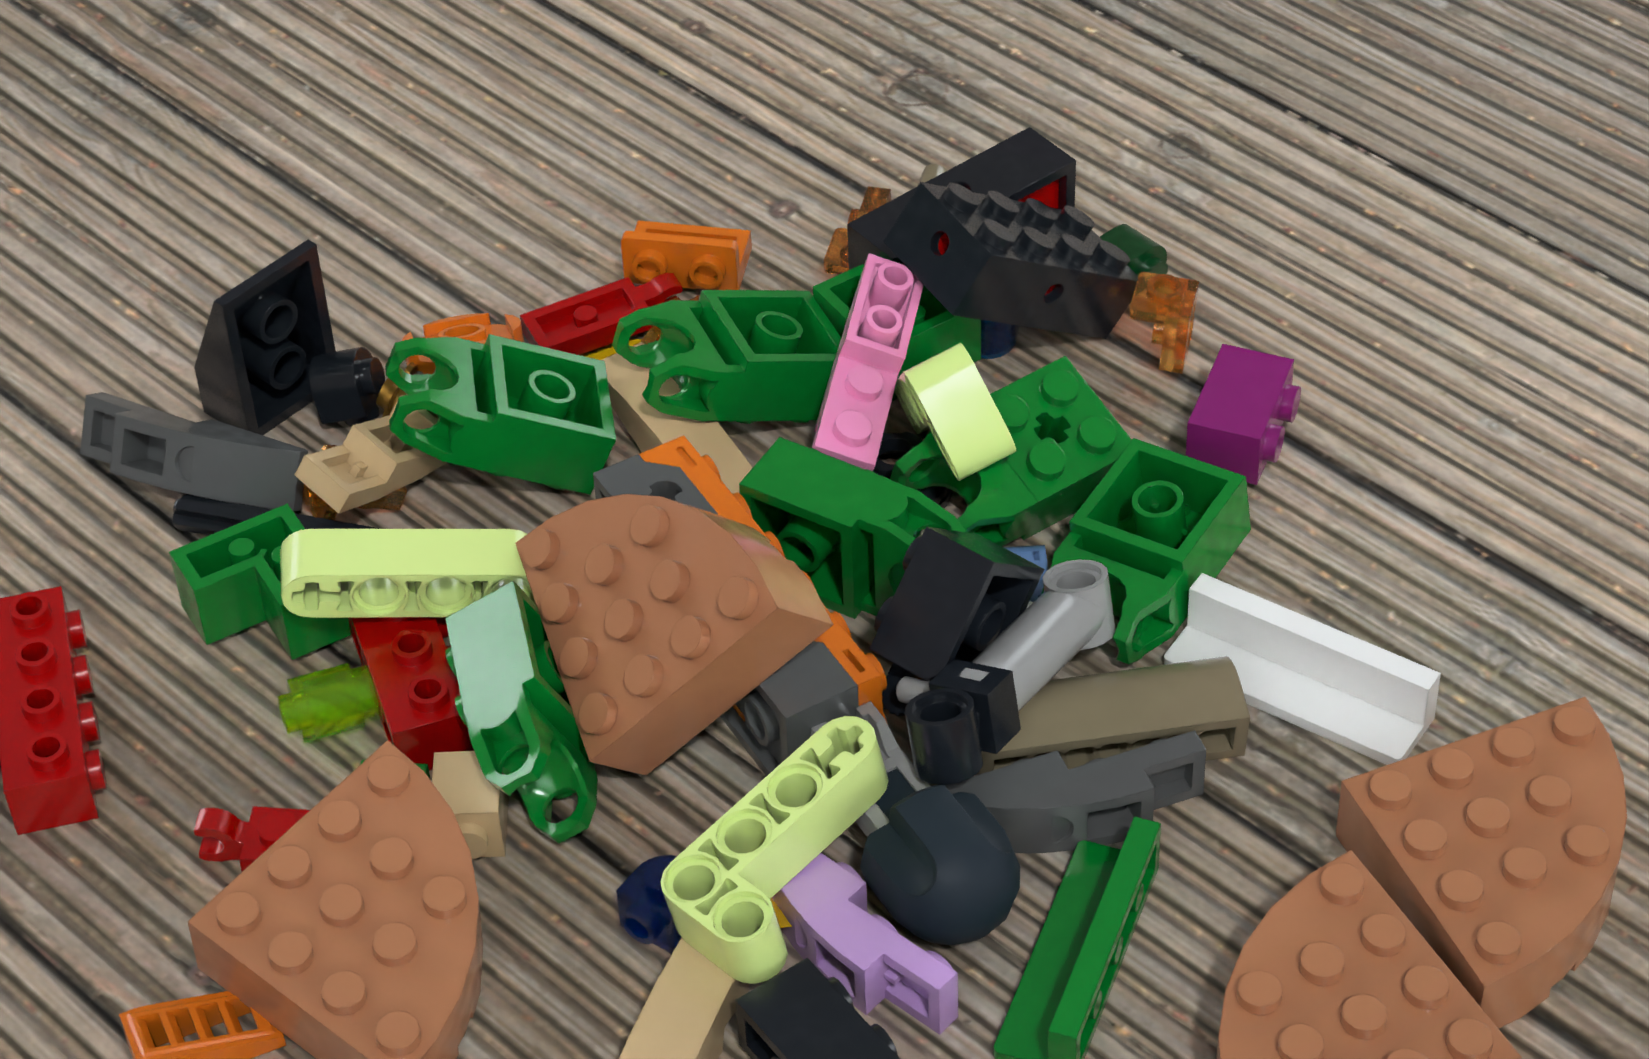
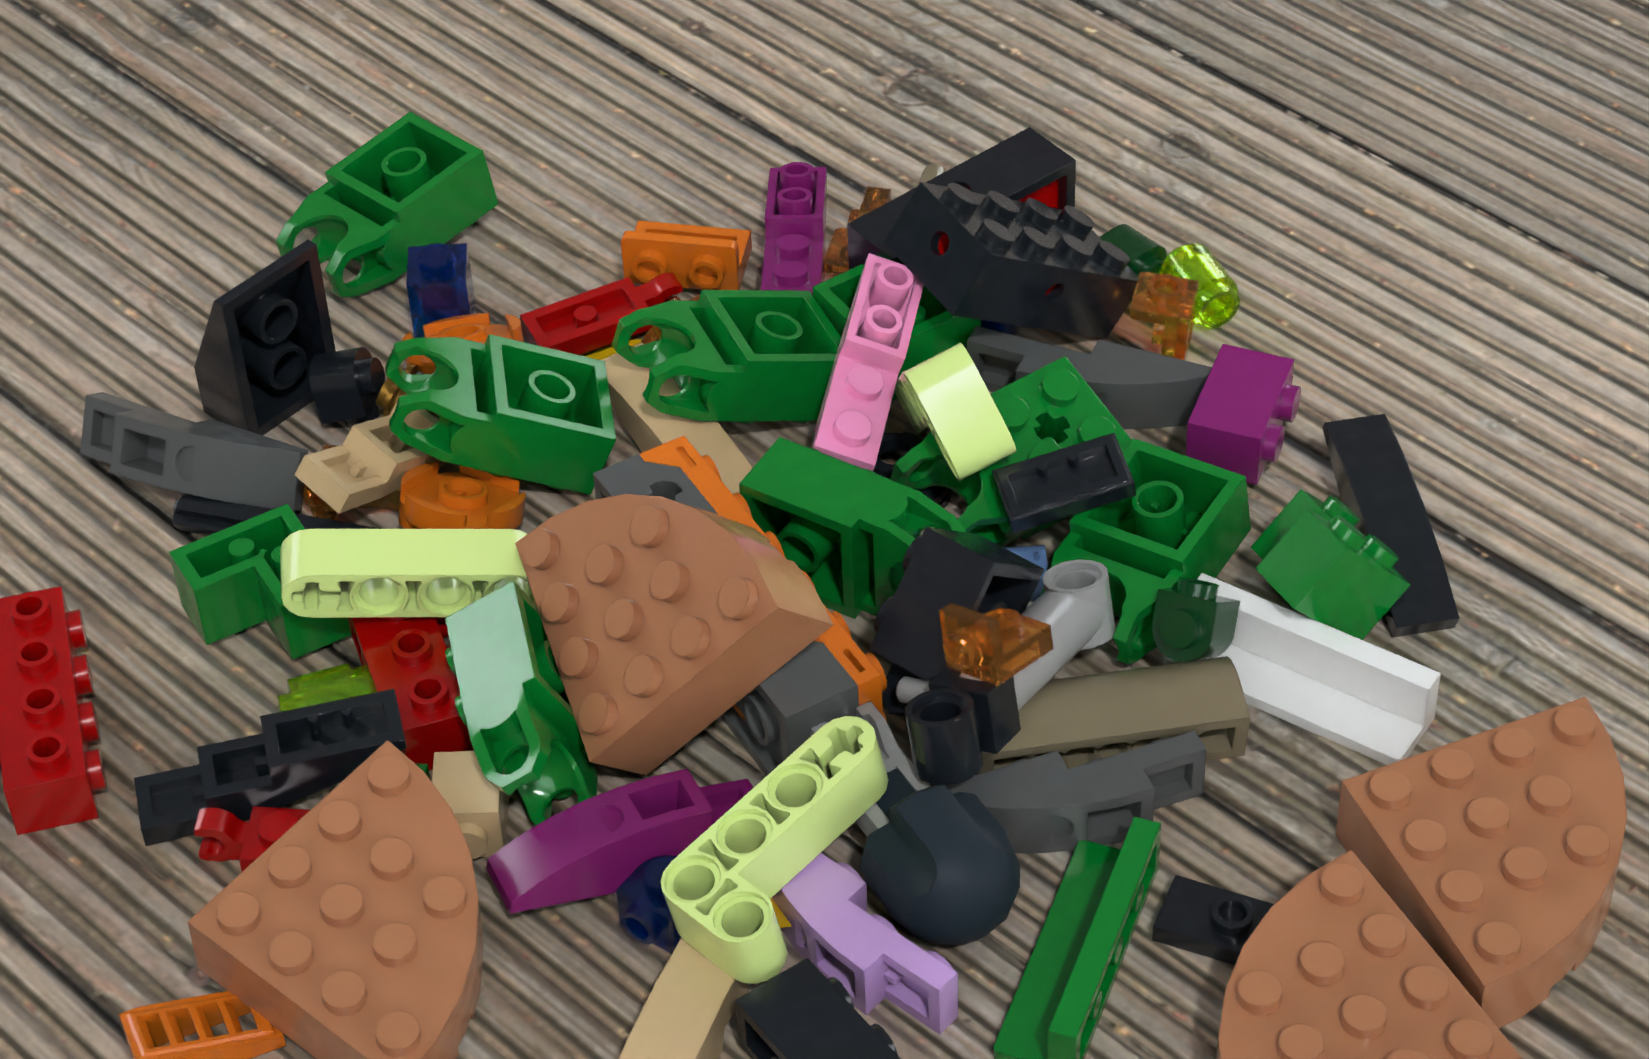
(290, 760): none -> black slope
(390, 195): none -> green brick
(438, 283): none -> clear blue brick
(459, 499): none -> orange plate
(606, 837): none -> magenta slope
(795, 228): none -> magenta slope
(992, 643): none -> clear orange bracket
(1063, 483): none -> black plate
(1132, 383): none -> dark grey slope
(1193, 621): none -> dark green plate
(1207, 919): none -> black plate
(1217, 291): none -> clear neon green brick
(1329, 565): none -> green brick
(1384, 496): none -> black slope

